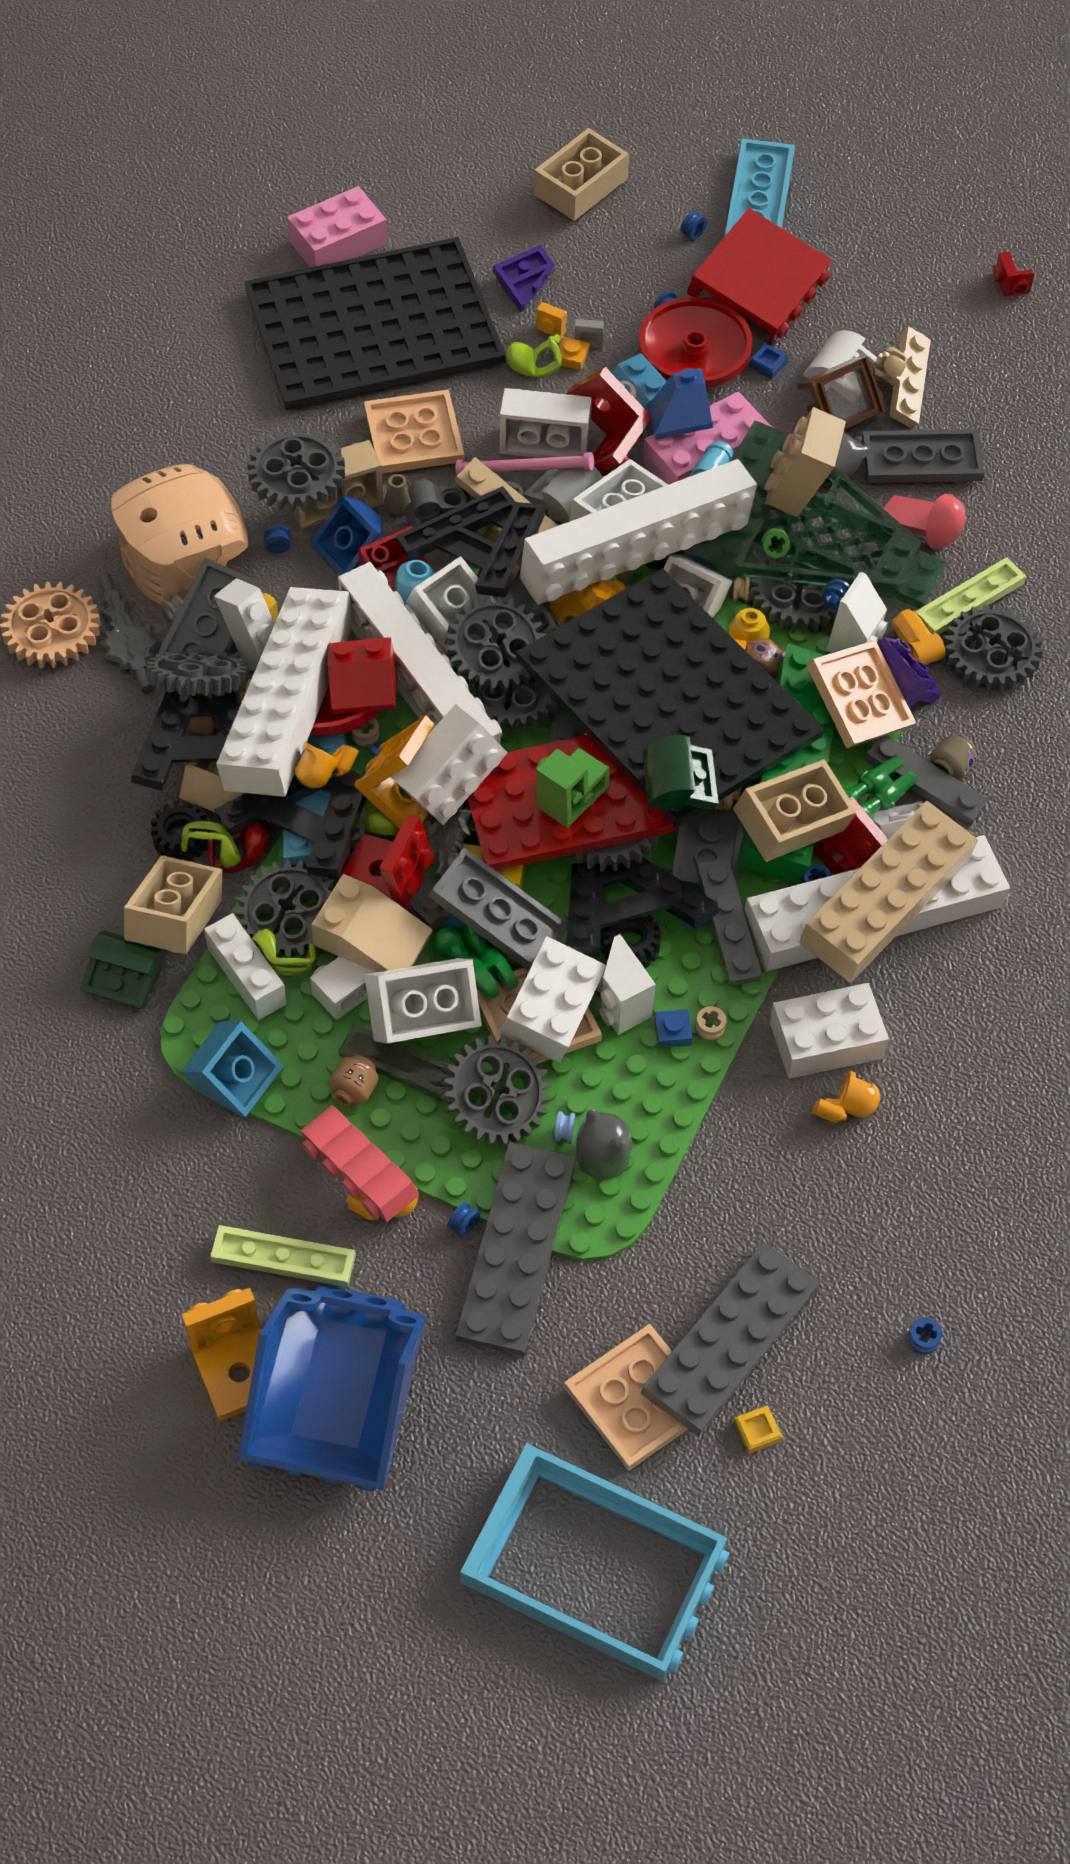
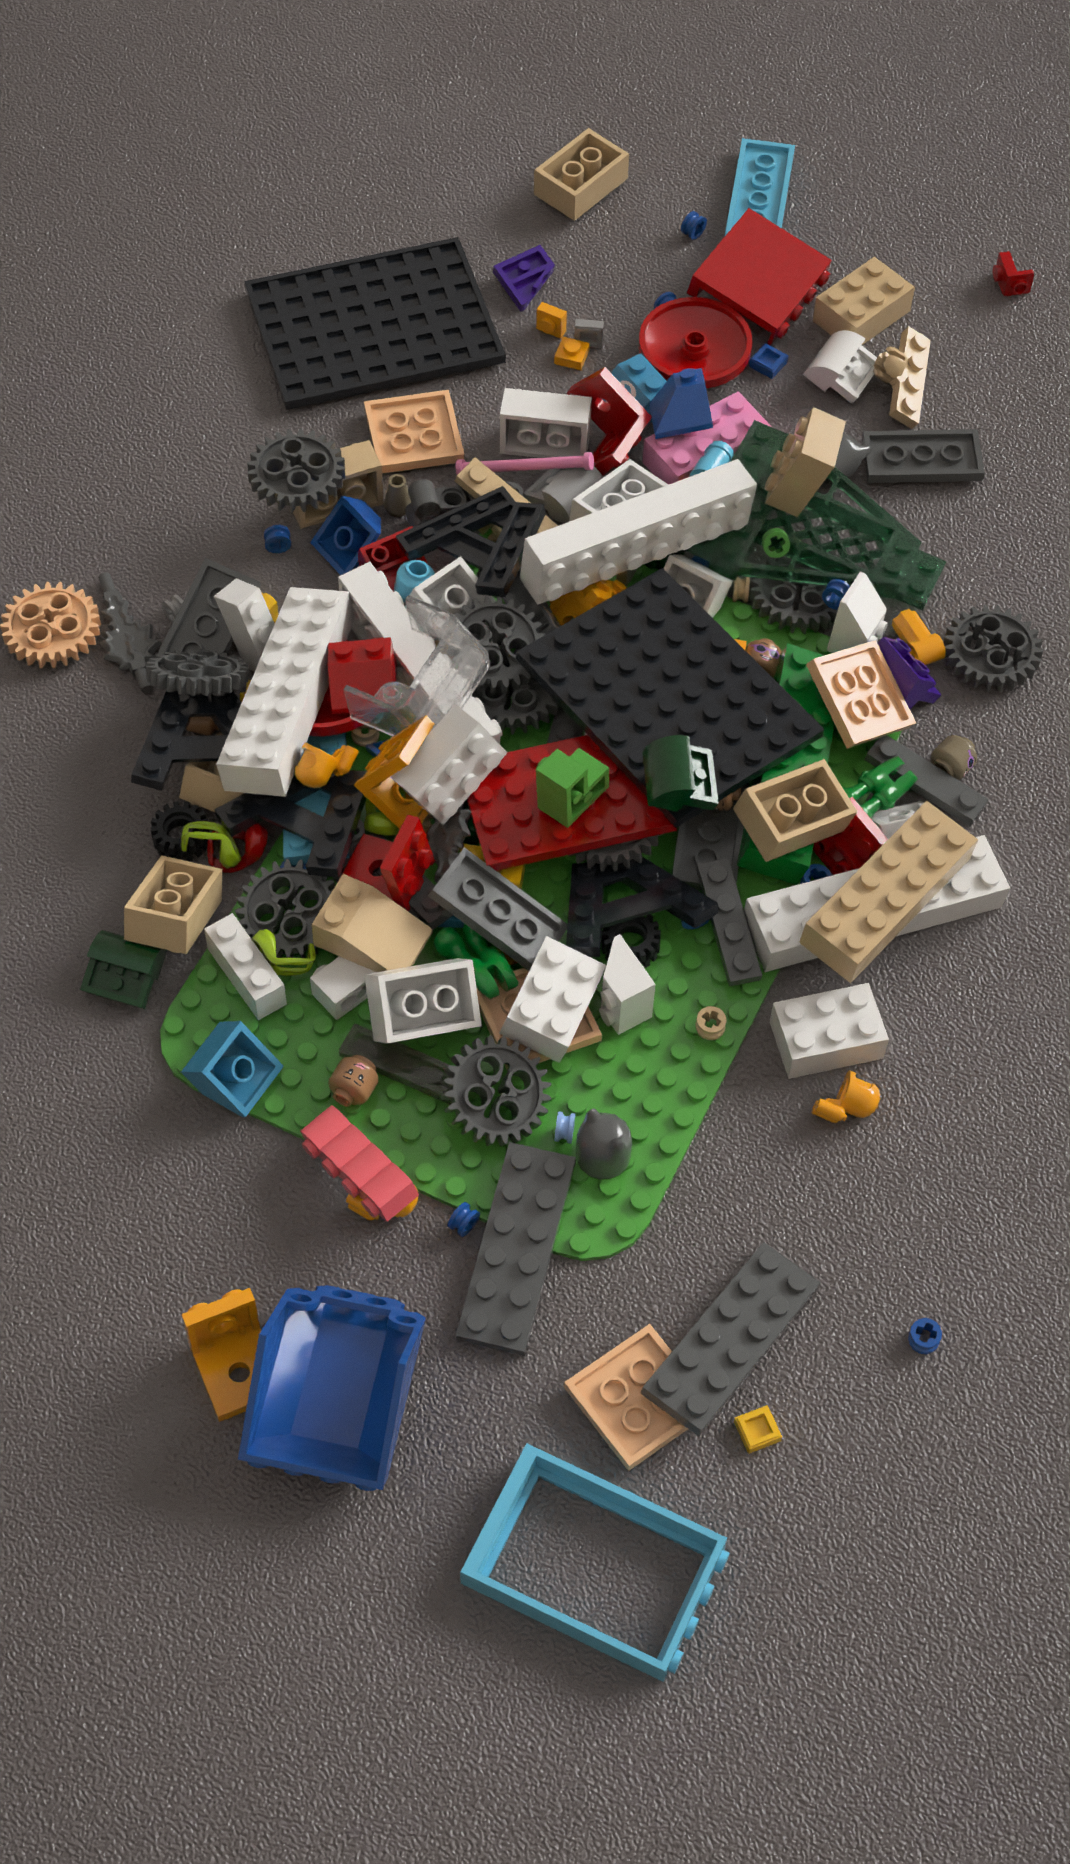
(159, 510): light nougat piece -> none
(283, 1256): yellowish green plate -> none
(337, 229): bright pink brick -> none
(442, 682): none -> clear windscreen
(523, 358): lime piece -> none
(673, 1028): blue plate -> none
(749, 626): yellow cone -> none
(846, 391): window -> none
(864, 301): none -> tan brick
(937, 521): coral piece -> none
(975, 592): yellowish green plate -> none

